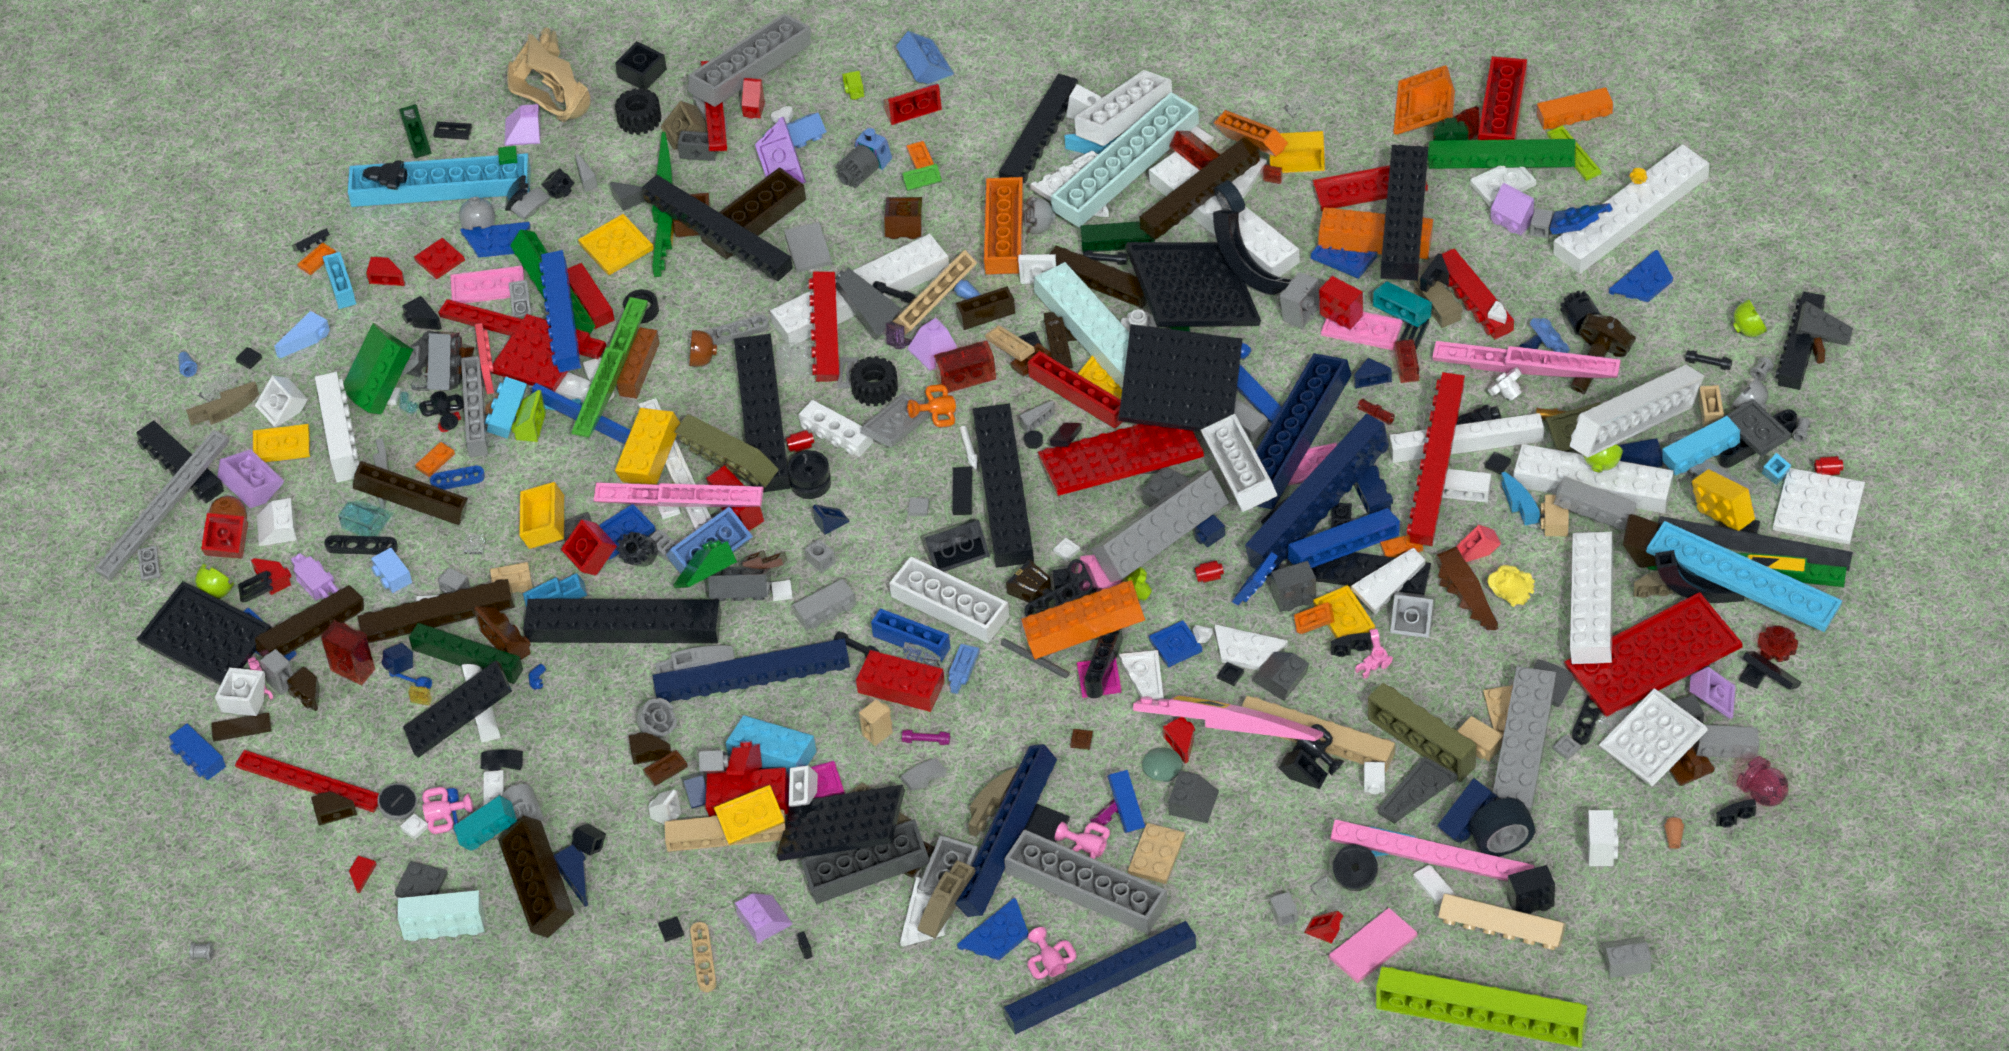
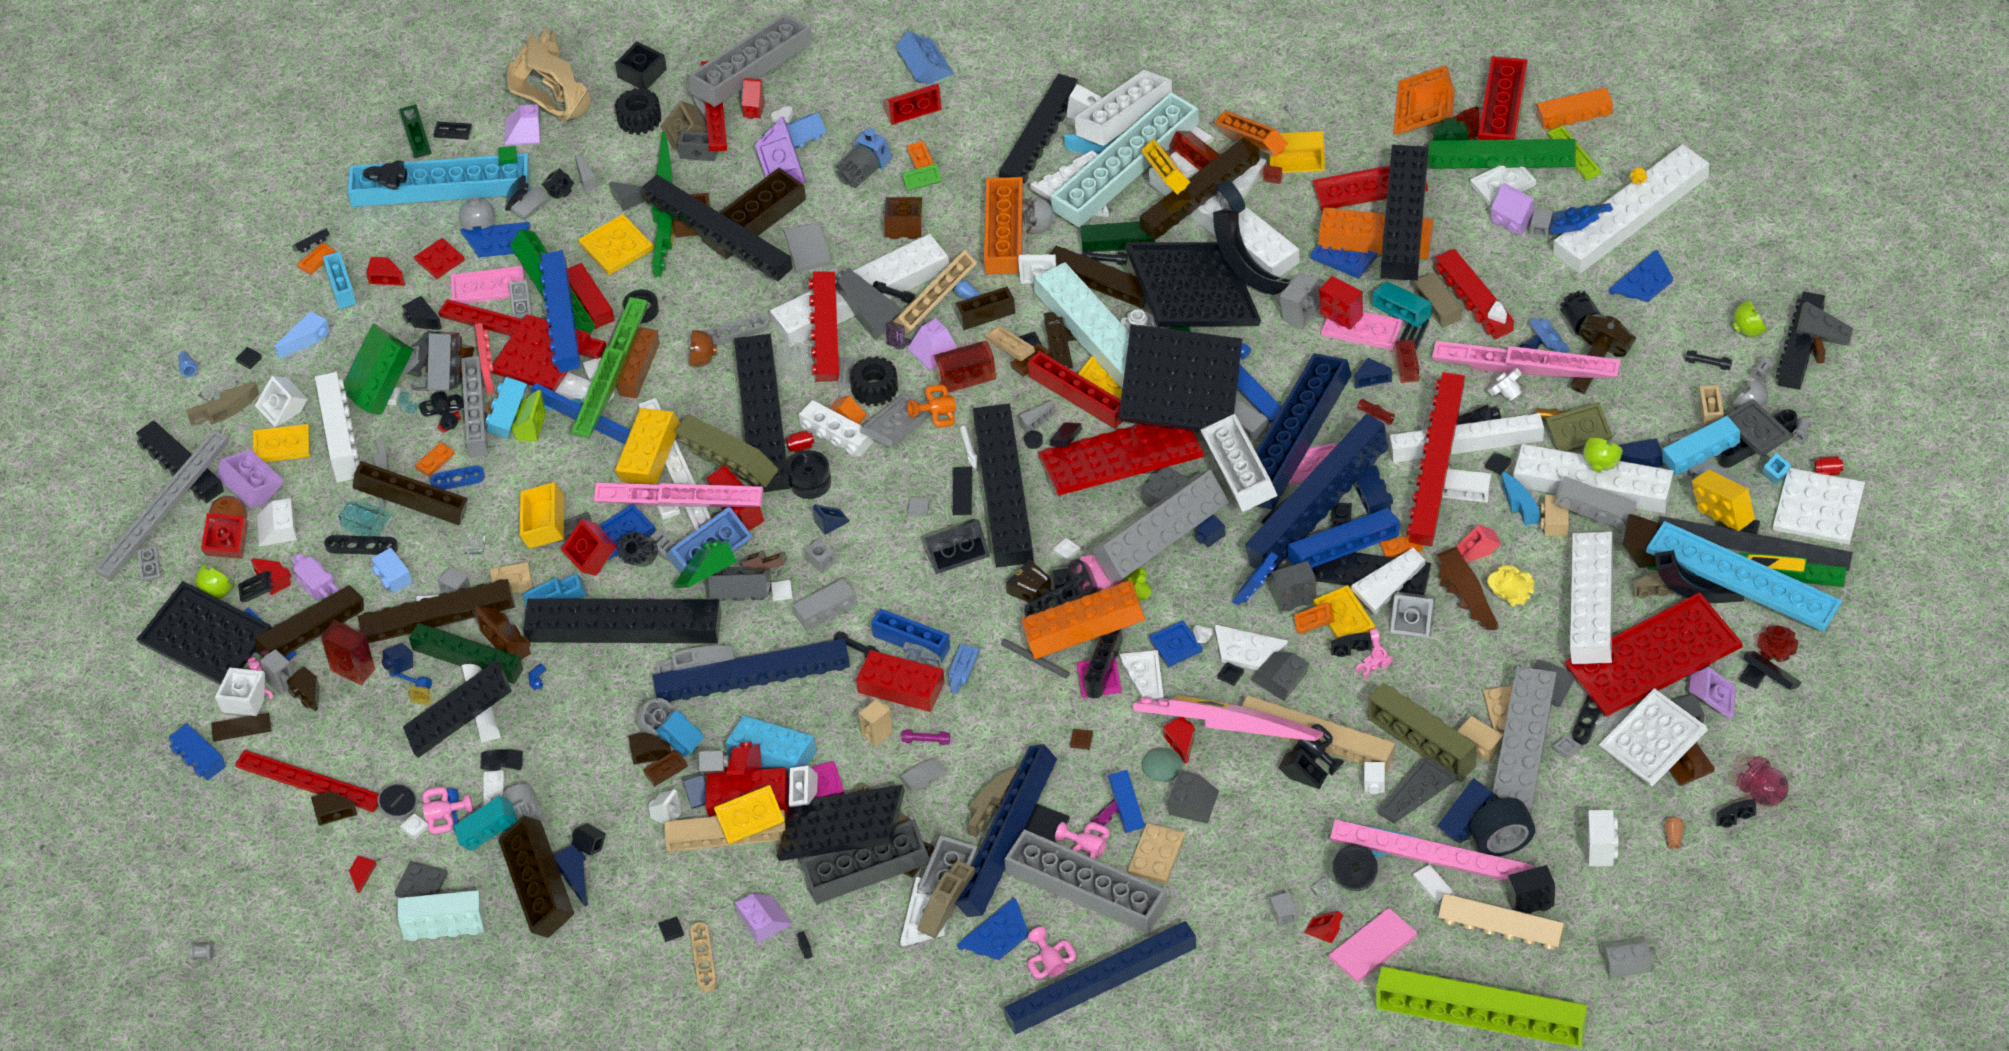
(680, 733): none -> dark azure brick
(848, 408): none -> orange slope
(853, 84): lime brick -> none
(949, 599): white brick -> none
(1165, 166): none -> yellow brick
(1209, 571): red brick -> none
(1435, 272): black slope -> none
(1636, 411): white brick -> none
(1728, 742): light grey brick -> none

